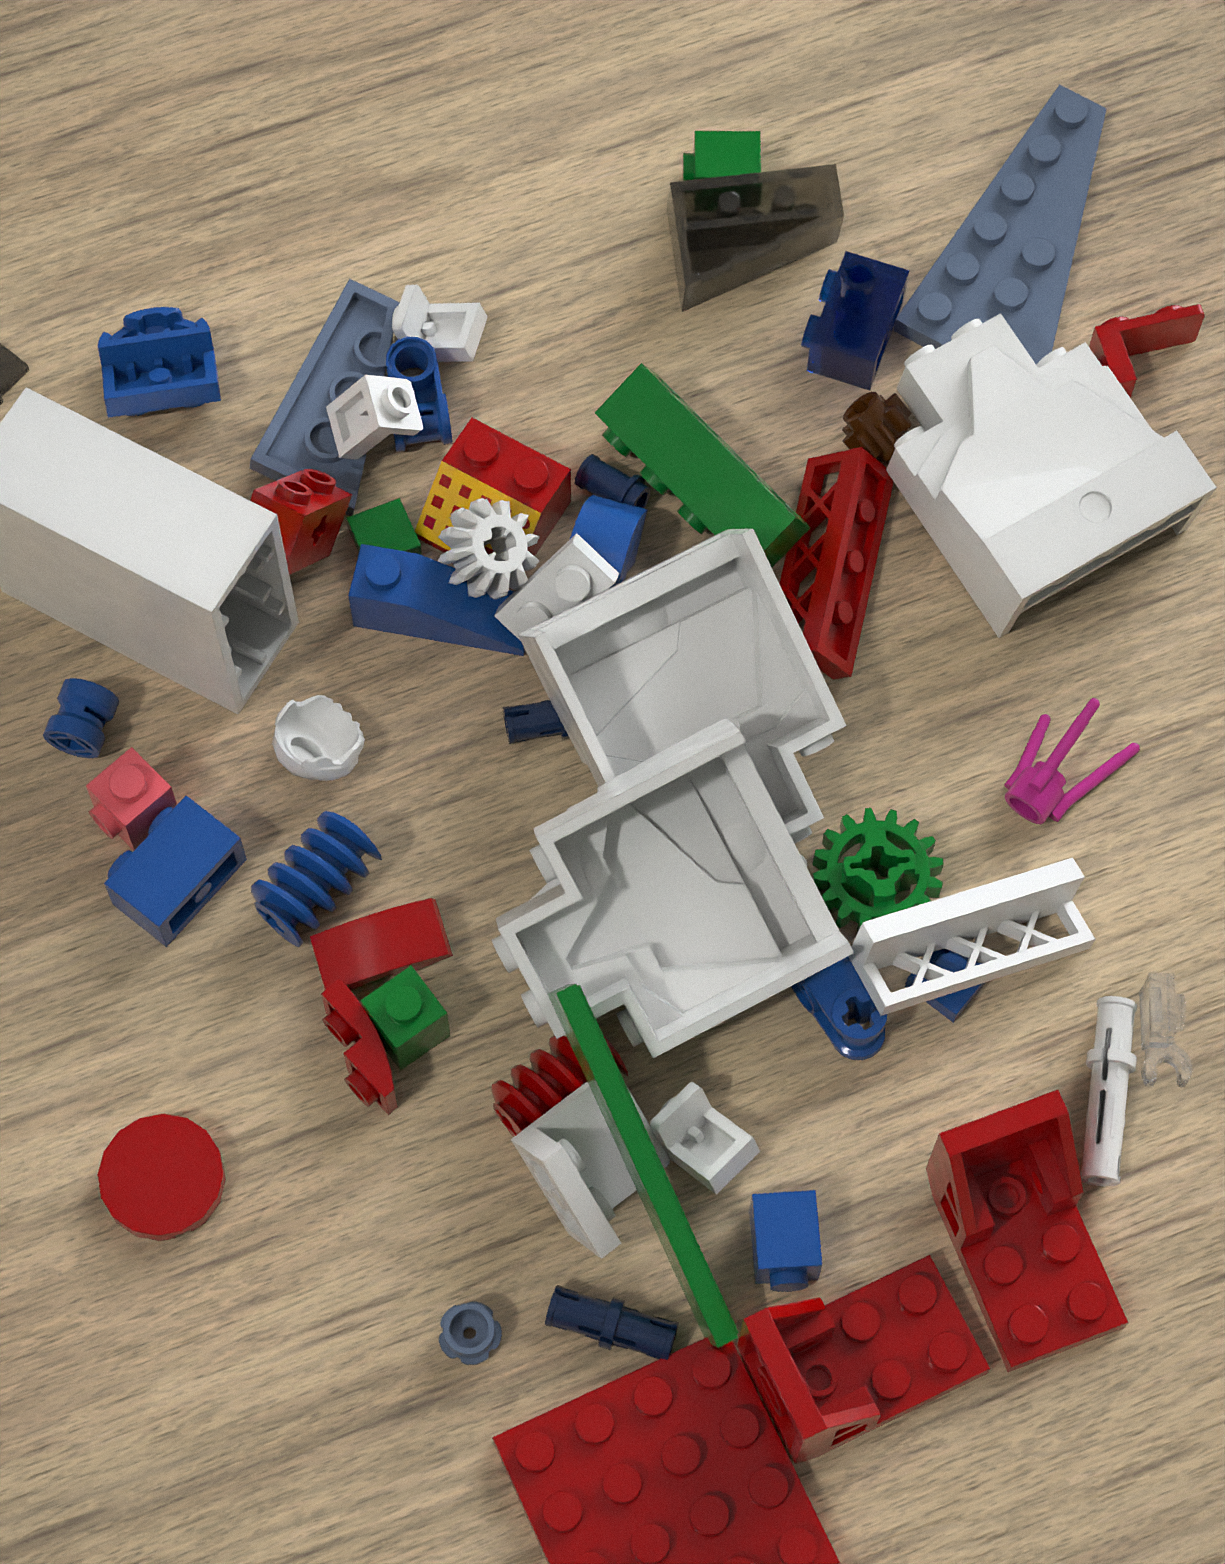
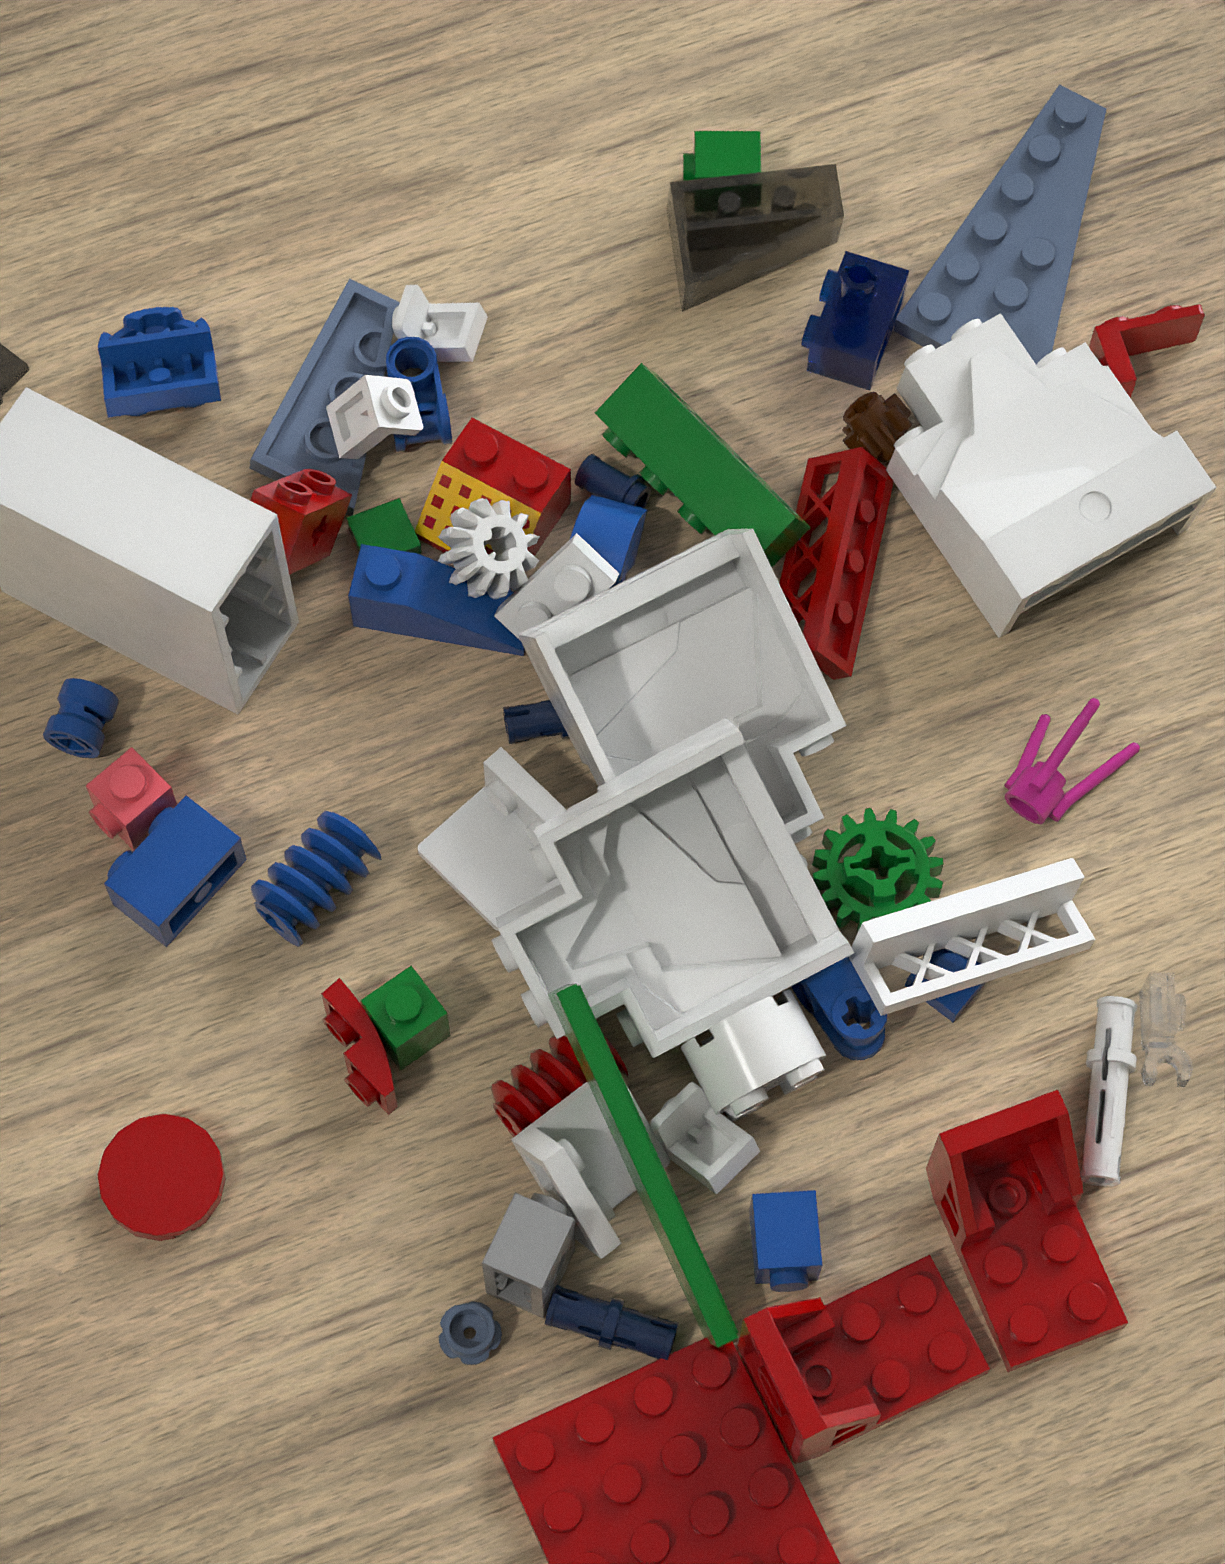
(317, 739): white hair -> none
(382, 944): red slope -> none
(489, 840): none -> white bracket
(530, 1252): none -> light grey brick
(755, 1053): none -> white brick

